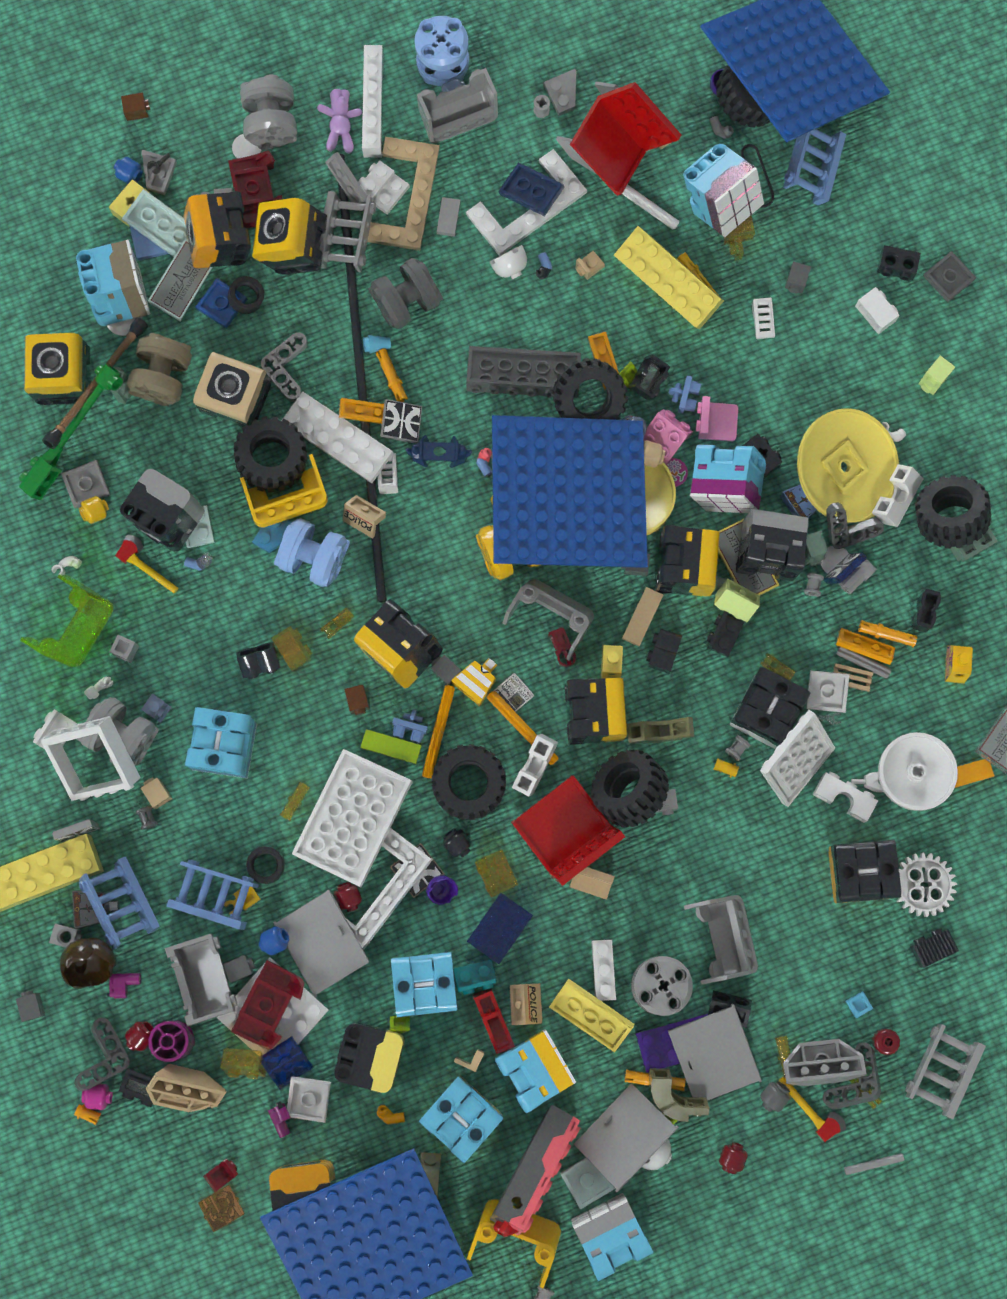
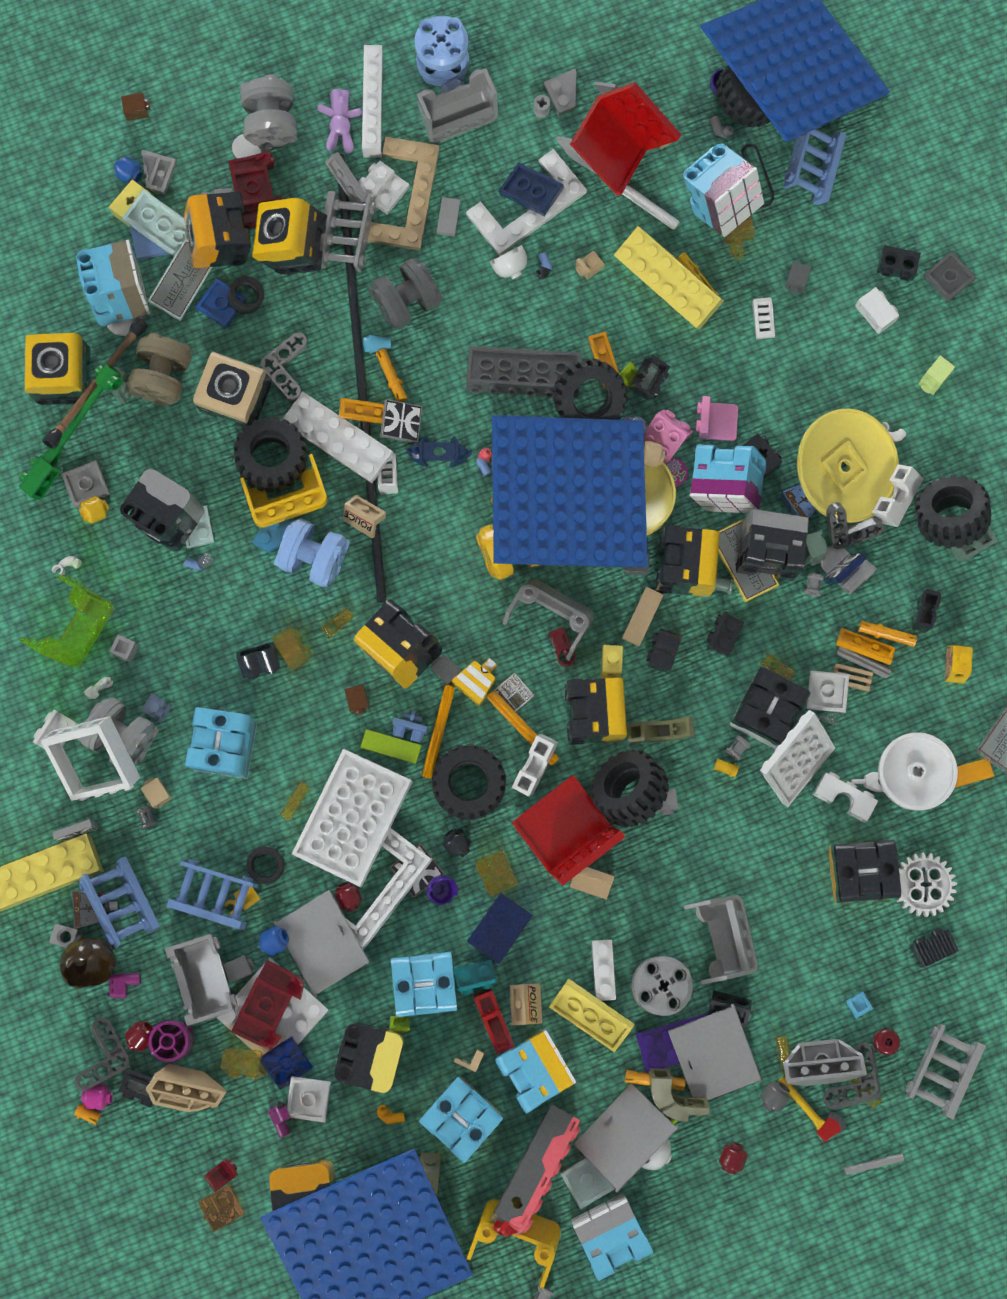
(30, 1006): dark grey brick -> none
(127, 553): piece -> none
(152, 163): pearl dark grey hand -> none
(689, 387): medium blue hips -> none
(737, 600): yellowish green brick -> none

